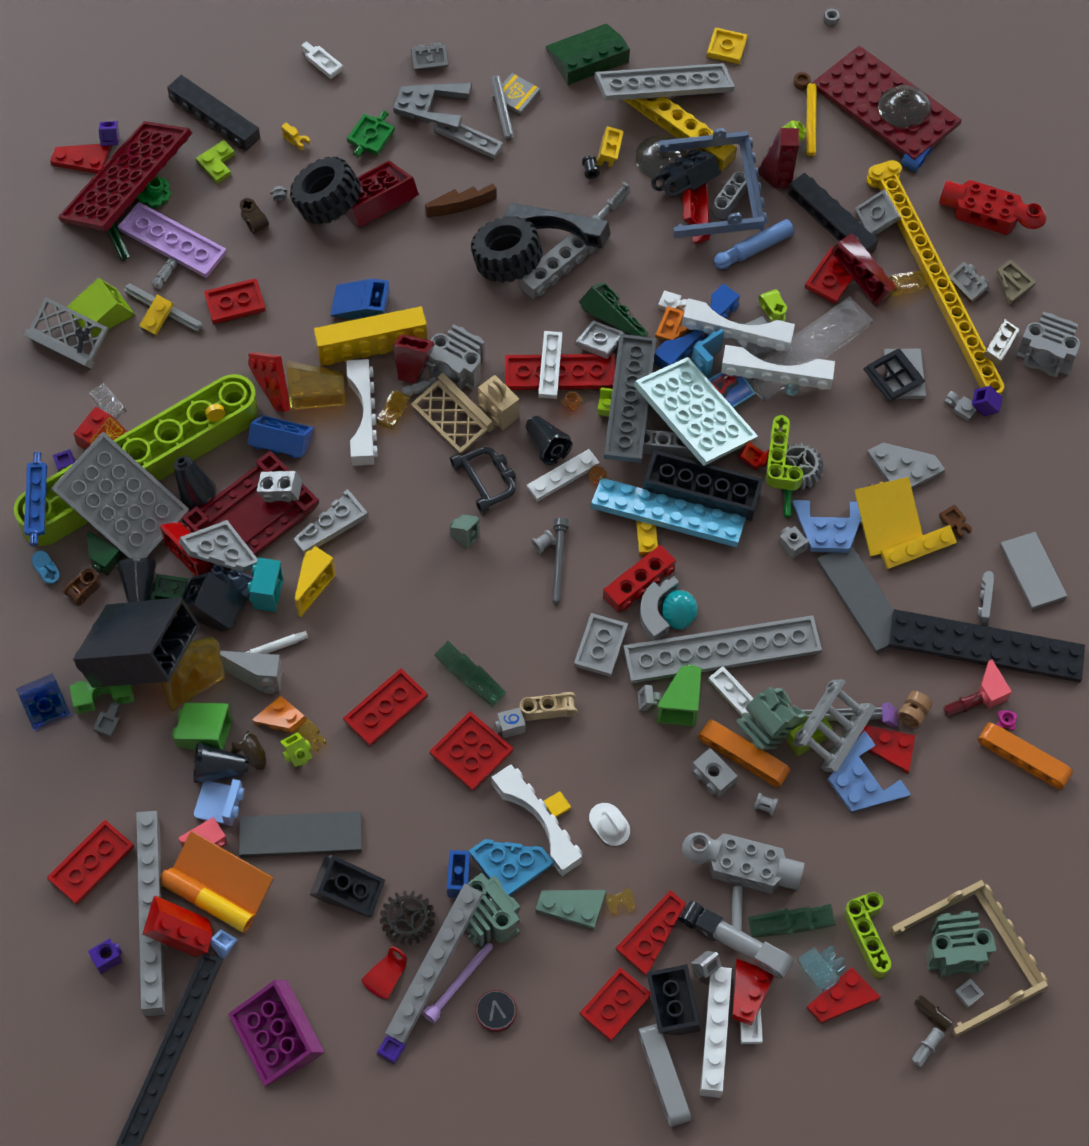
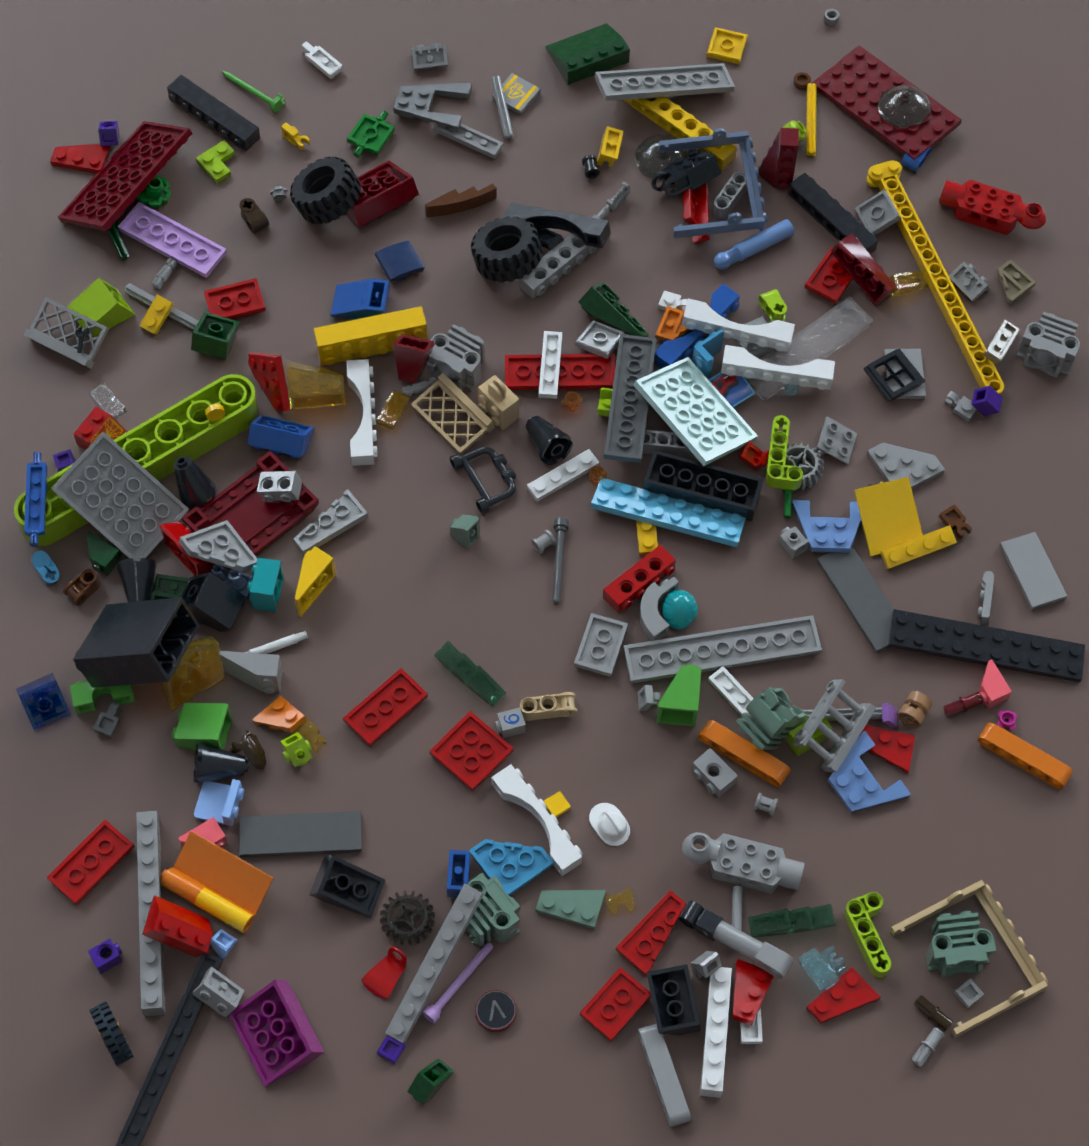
(111, 1033): none -> black wheel
(214, 335): none -> dark green slope
(219, 992): none -> light grey bracket
(275, 104): none -> bright green piece
(399, 260): none -> dark blue slope
(430, 1081): none -> dark green slope
(549, 238): none -> black tile
(836, 440): none -> light grey hinge

